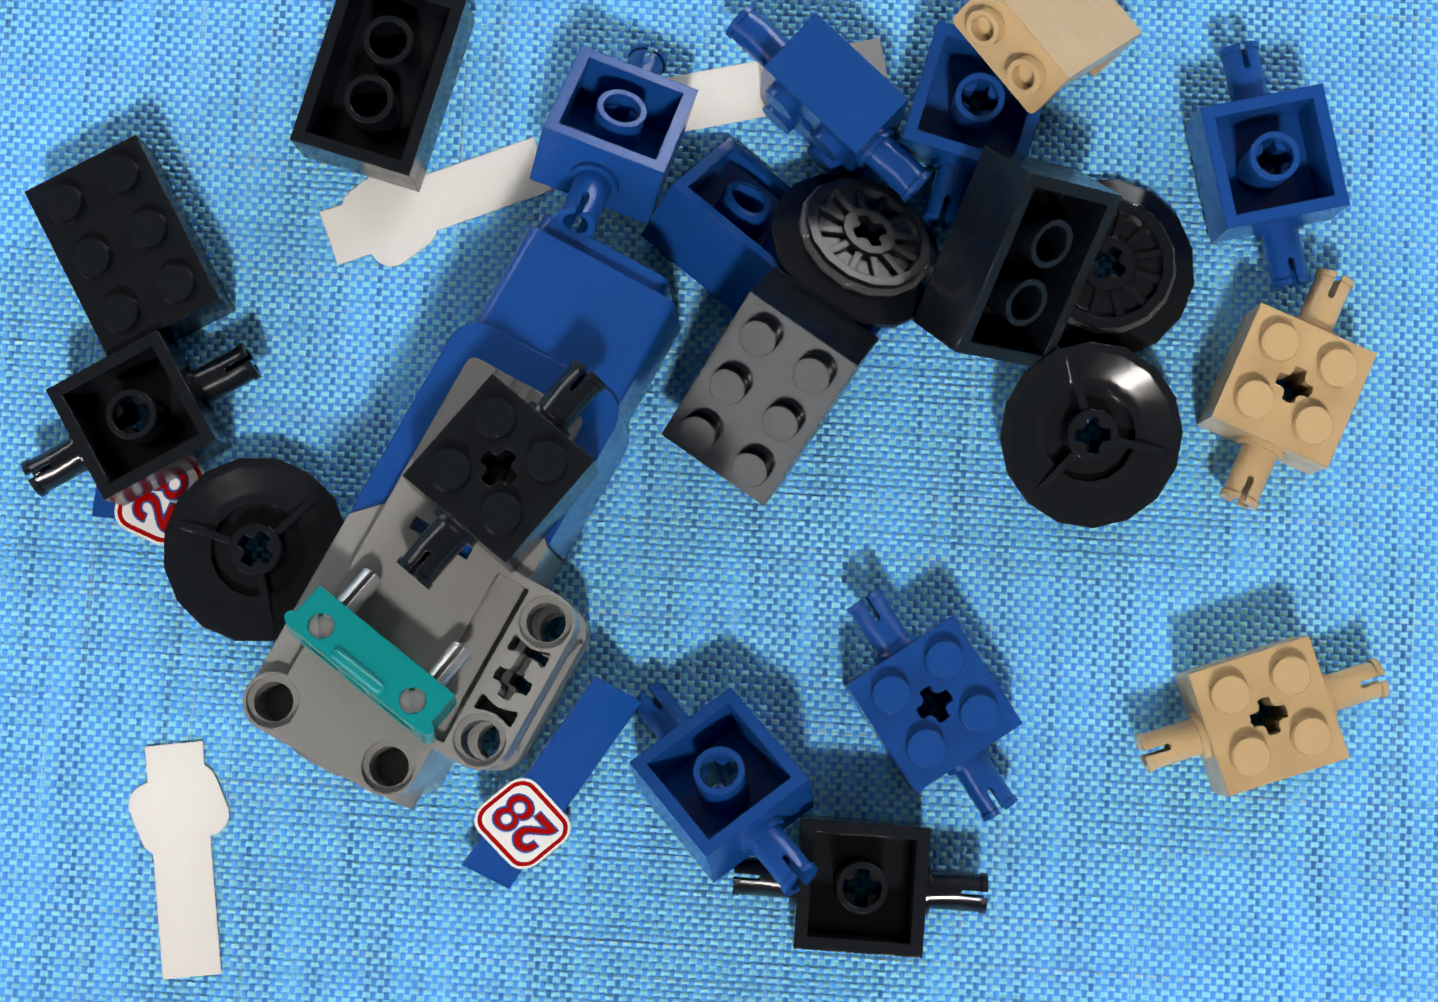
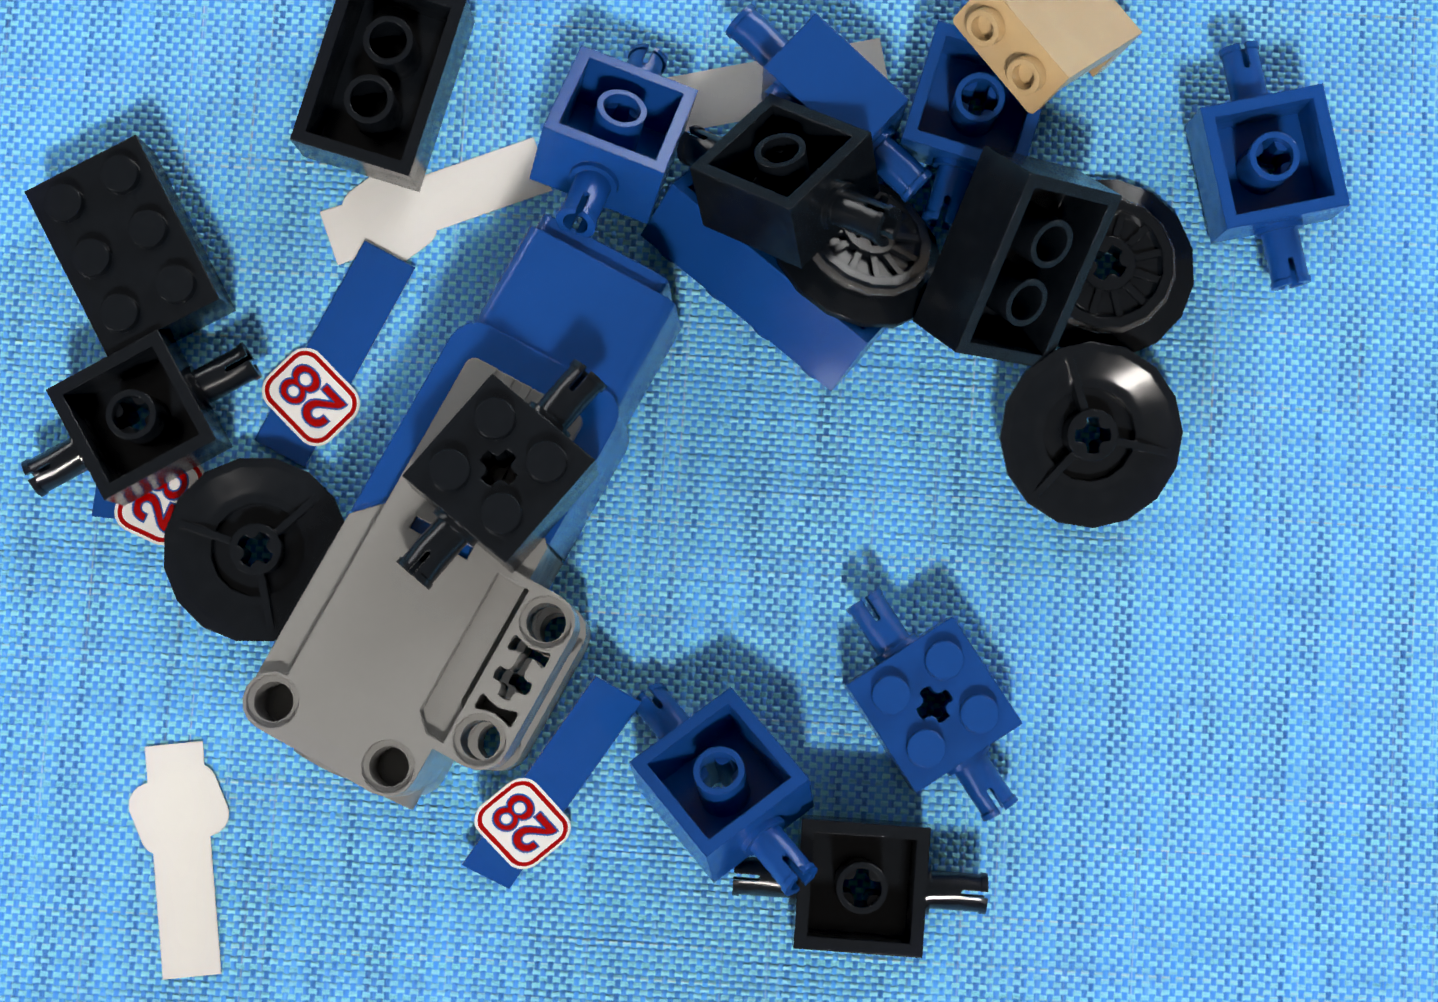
(312, 386): none -> blue sticker
(372, 662): teal piece -> none
(769, 385): brick -> none
(788, 181): none -> black brick
(1295, 737): tan brick -> none
(1321, 372): tan brick -> none

